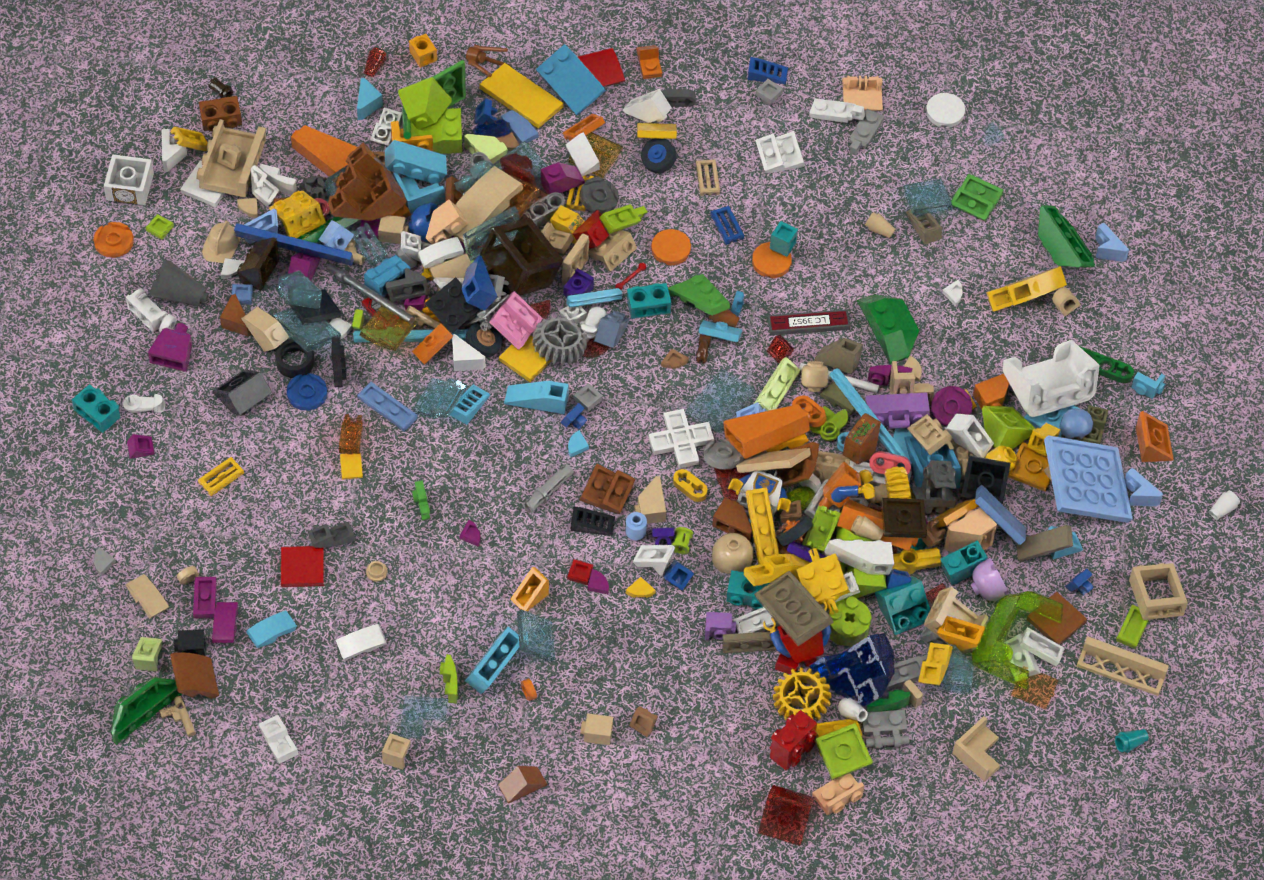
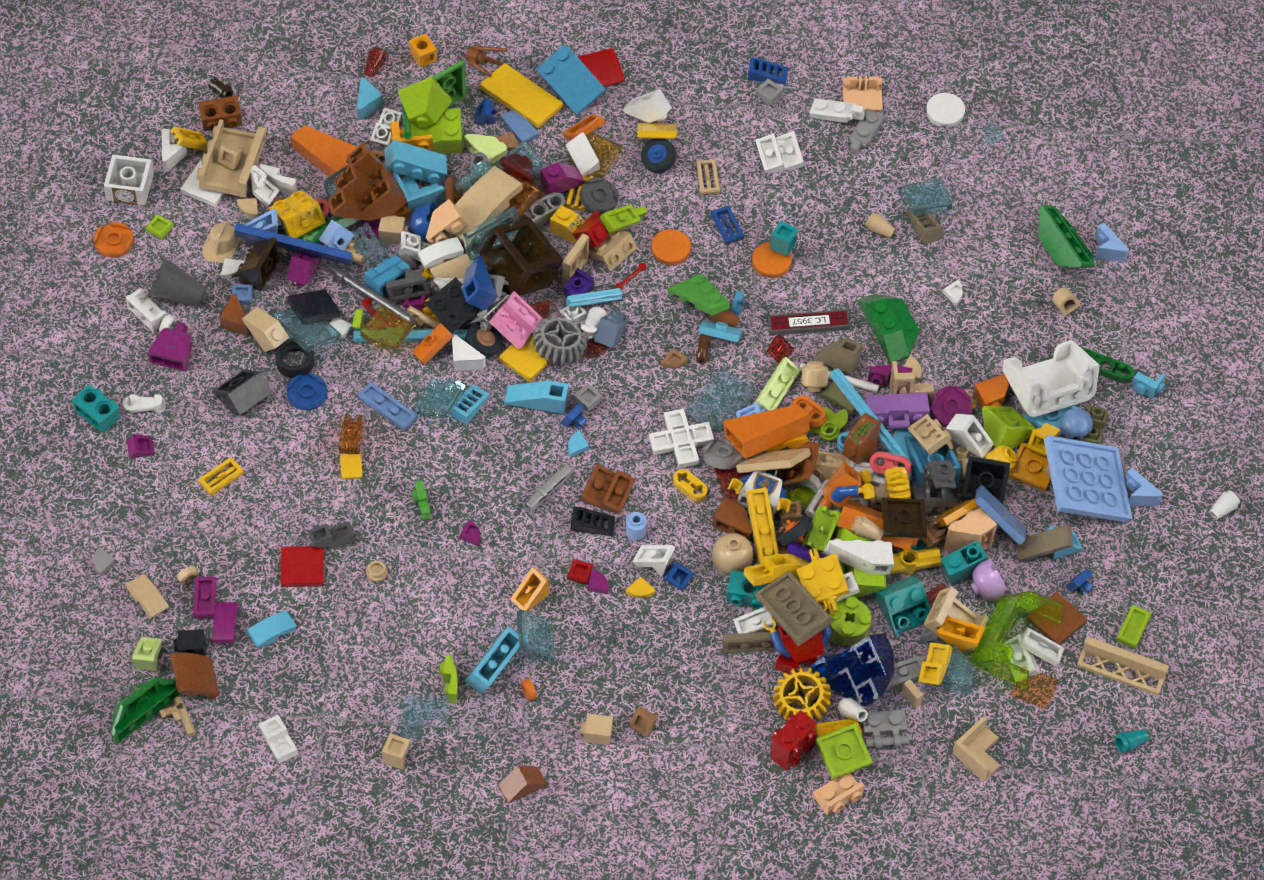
(299, 290): clear light blue slope -> none
(309, 182): dark grey gear -> none
(338, 362): black wing -> none
(361, 641): white slope -> none
(496, 129): clear blue plate -> none
(558, 239): tan bracket -> none
(648, 304): teal brick -> none
(649, 61): orange slope -> none
(652, 502): tan slope -> none
(662, 533): dark purple tile -> none
(680, 97): dark grey beam -> none
(682, 540): lime bush -> none
(719, 624): medium lavender brick -> none
(786, 815): clear red slope -> none
(896, 700): green slope -> none
(897, 578): blue slope -> none
(977, 197): bright green slope -> none
(1026, 289): yellow slope -> none
(1153, 439): orange slope -> none
(1158, 607): tan window -> none

